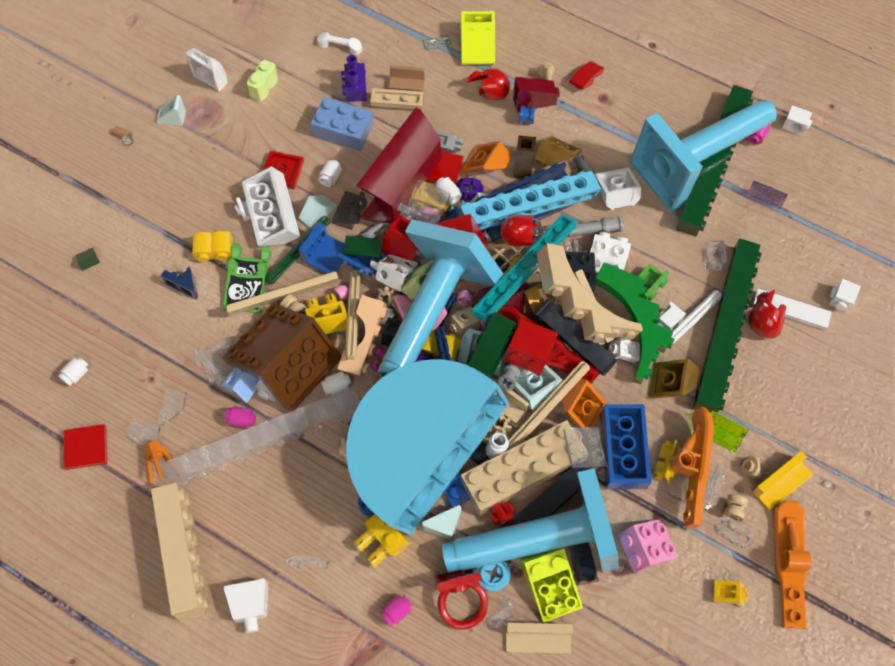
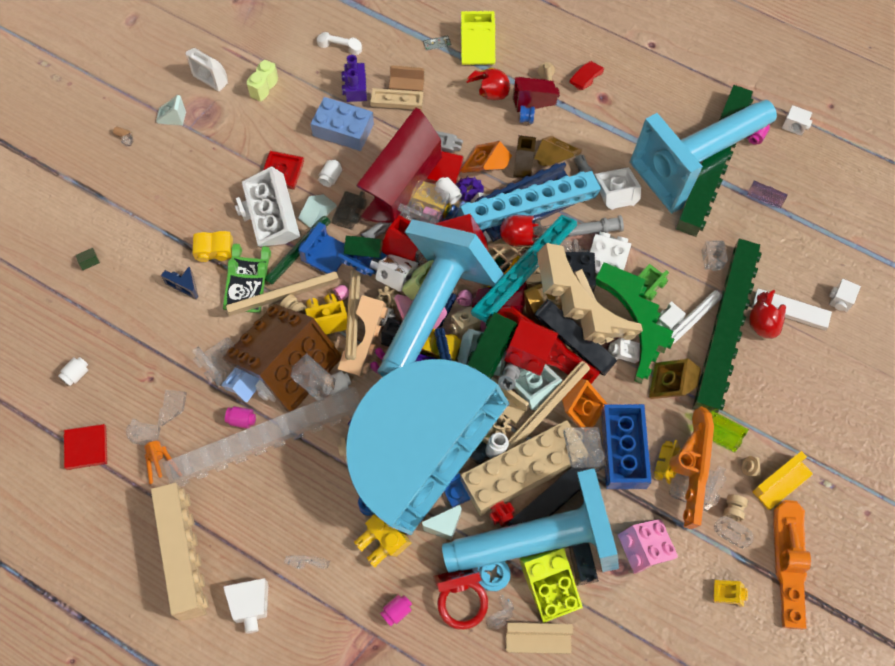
(313, 378): none -> clear brick

